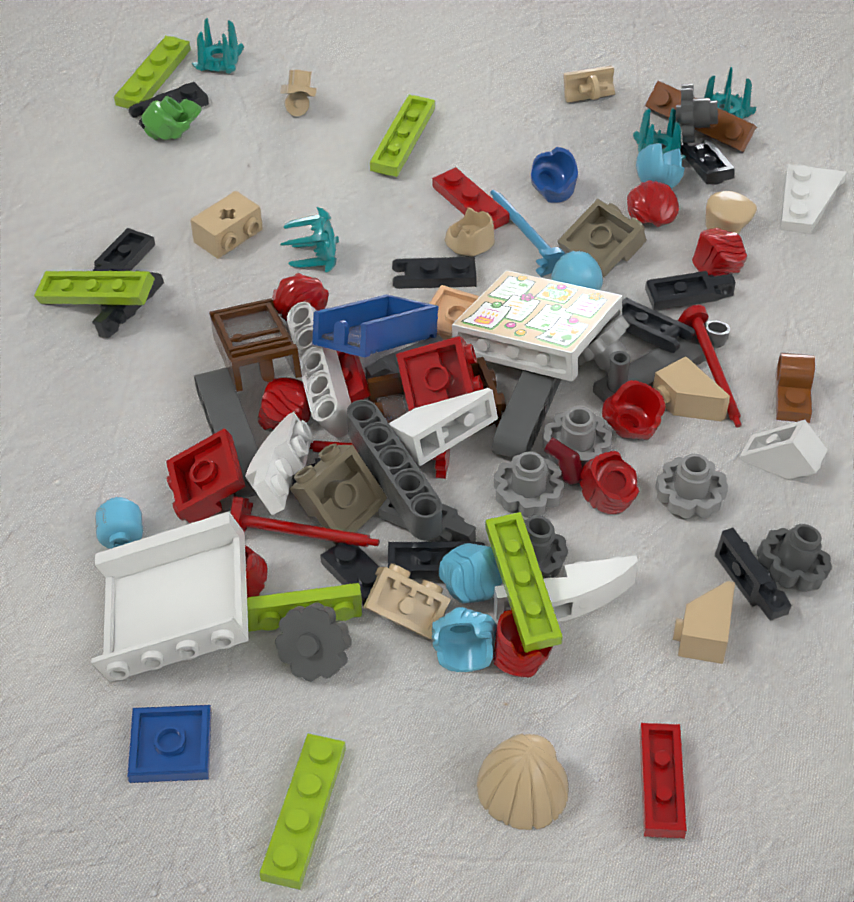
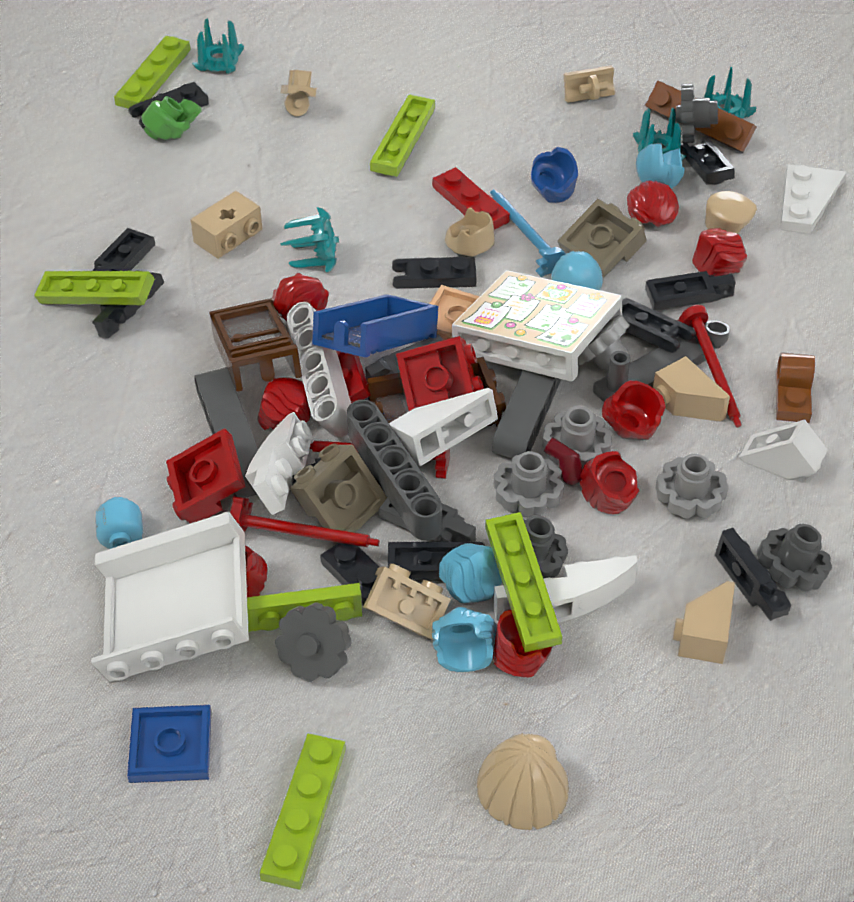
(662, 781): red plate -> none

